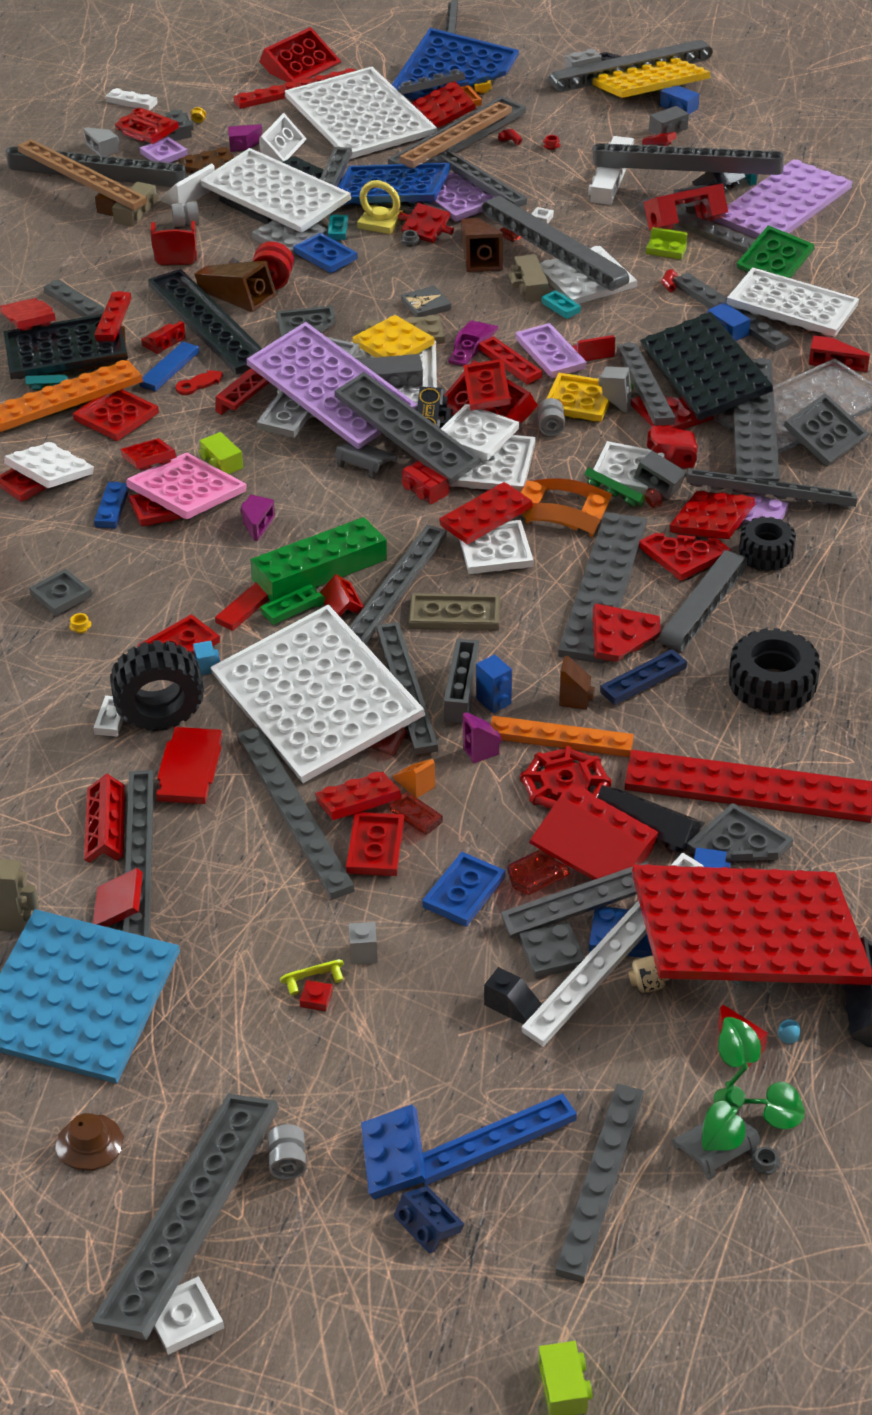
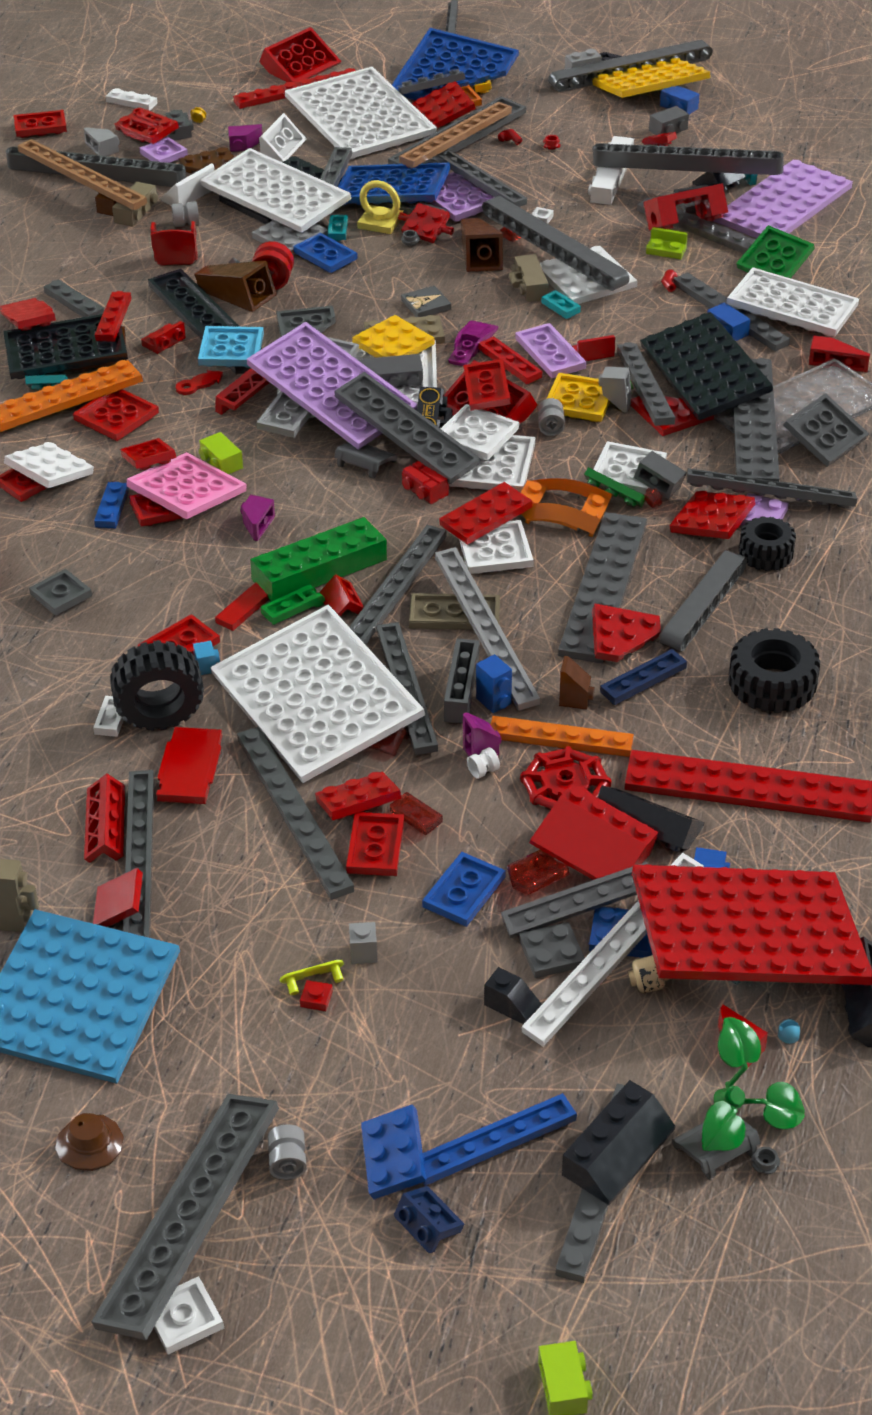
(40, 123): none -> red plate
(79, 623): yellow plate -> none
(169, 366): blue tile -> none
(229, 345): none -> medium azure plate
(417, 777): orange slope -> none
(482, 763): none -> white wheel
(486, 625): none -> light grey plate
(617, 1143): none -> black slope
(676, 444): red piece -> none
(683, 554): red plate -> none
(742, 837): dark grey plate -> none

